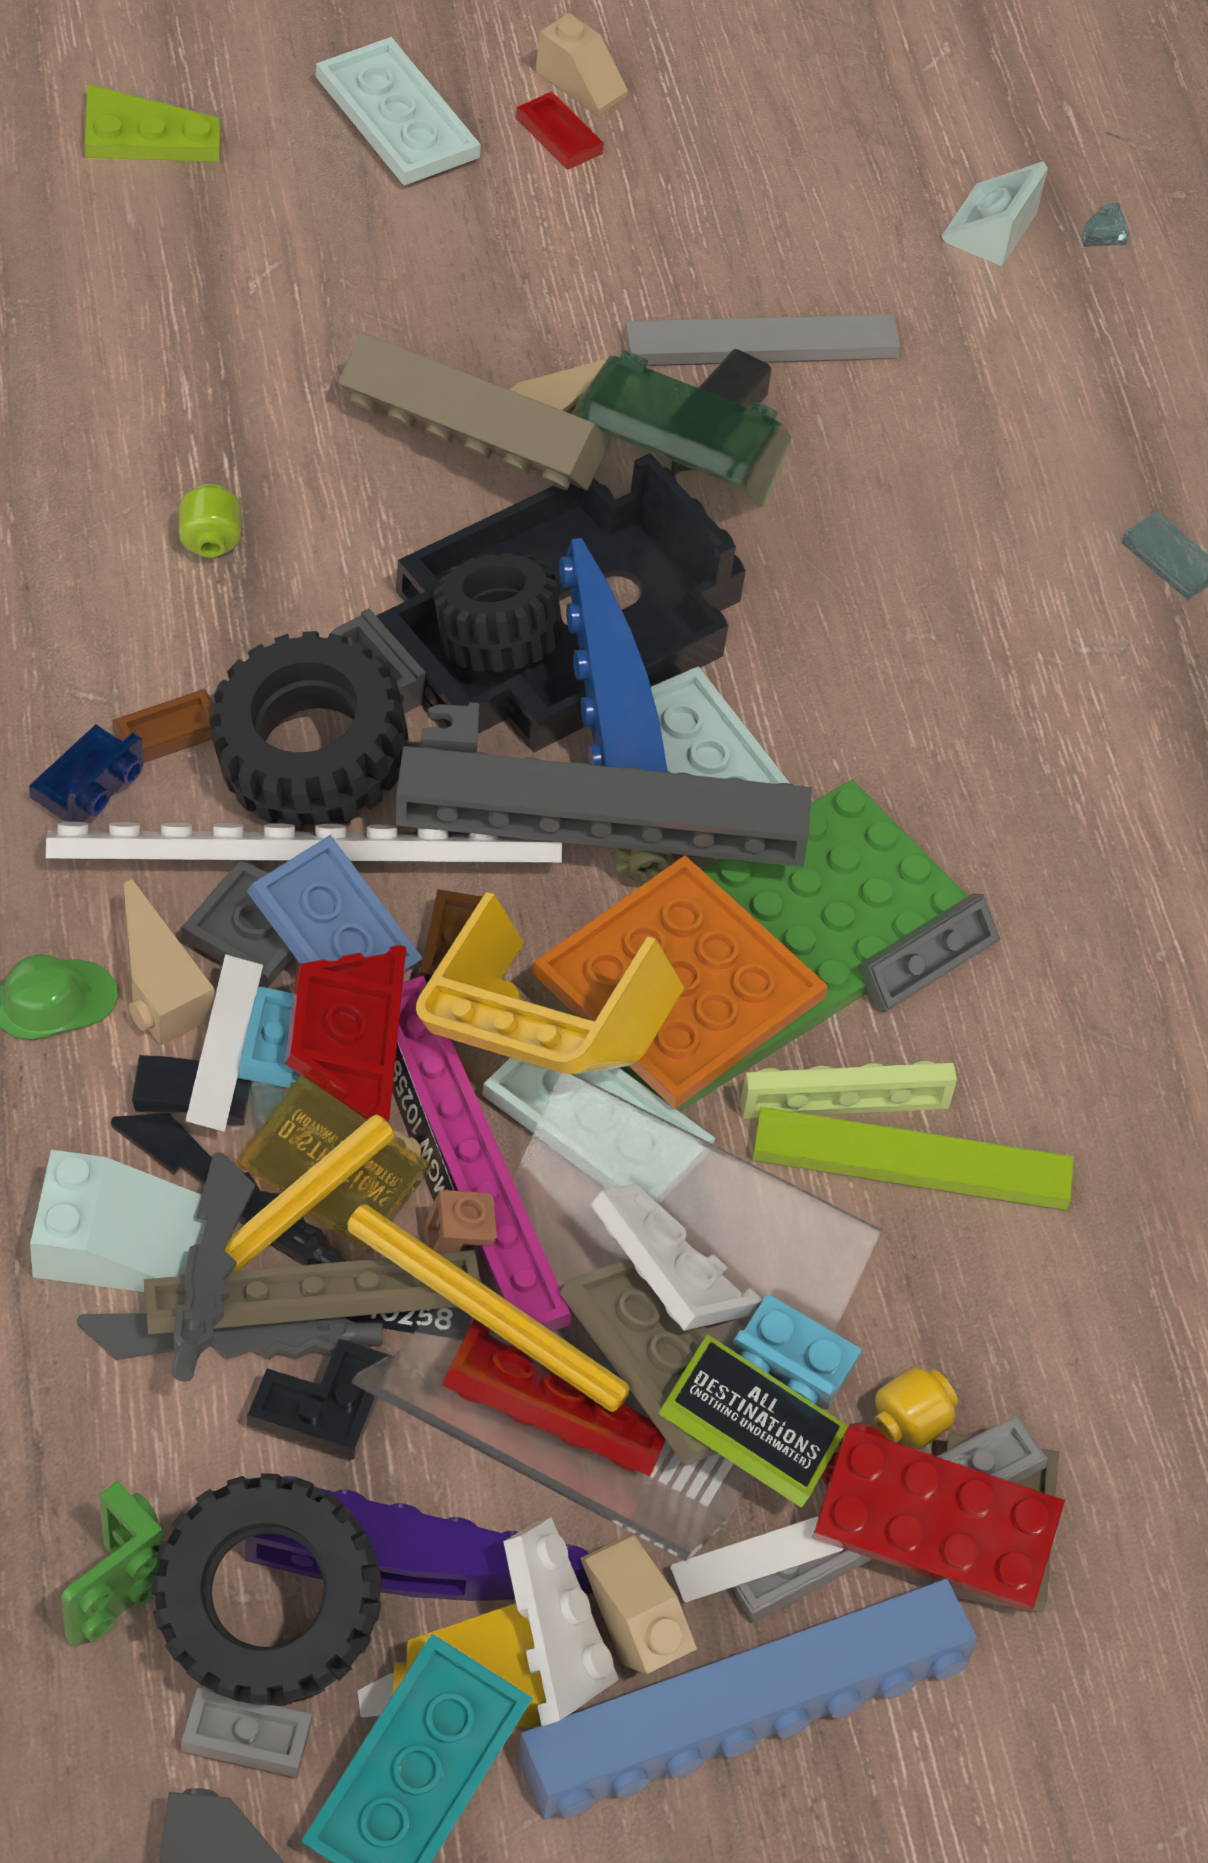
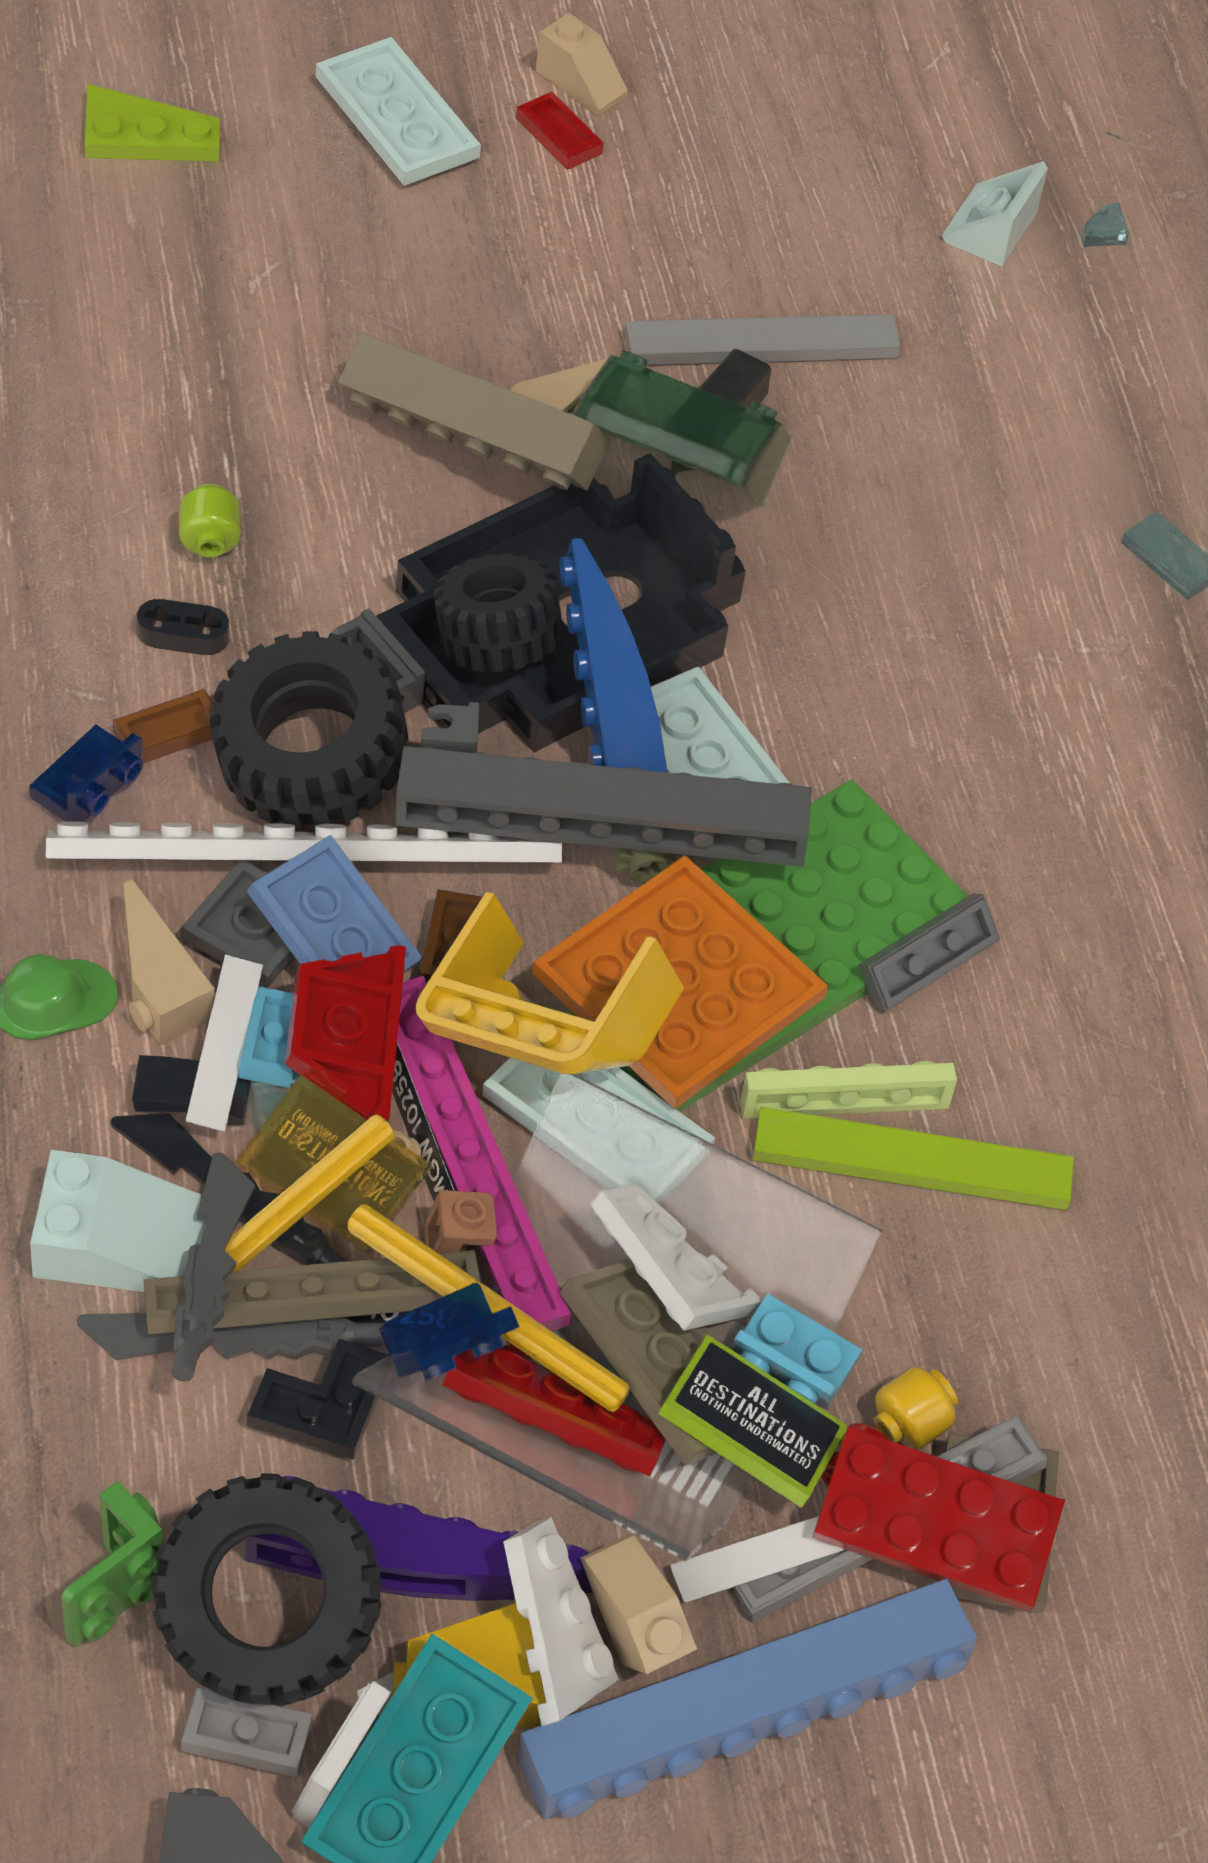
(183, 627): none -> black beam
(339, 1753): none -> white tile
(444, 1328): none -> clear blue bracket

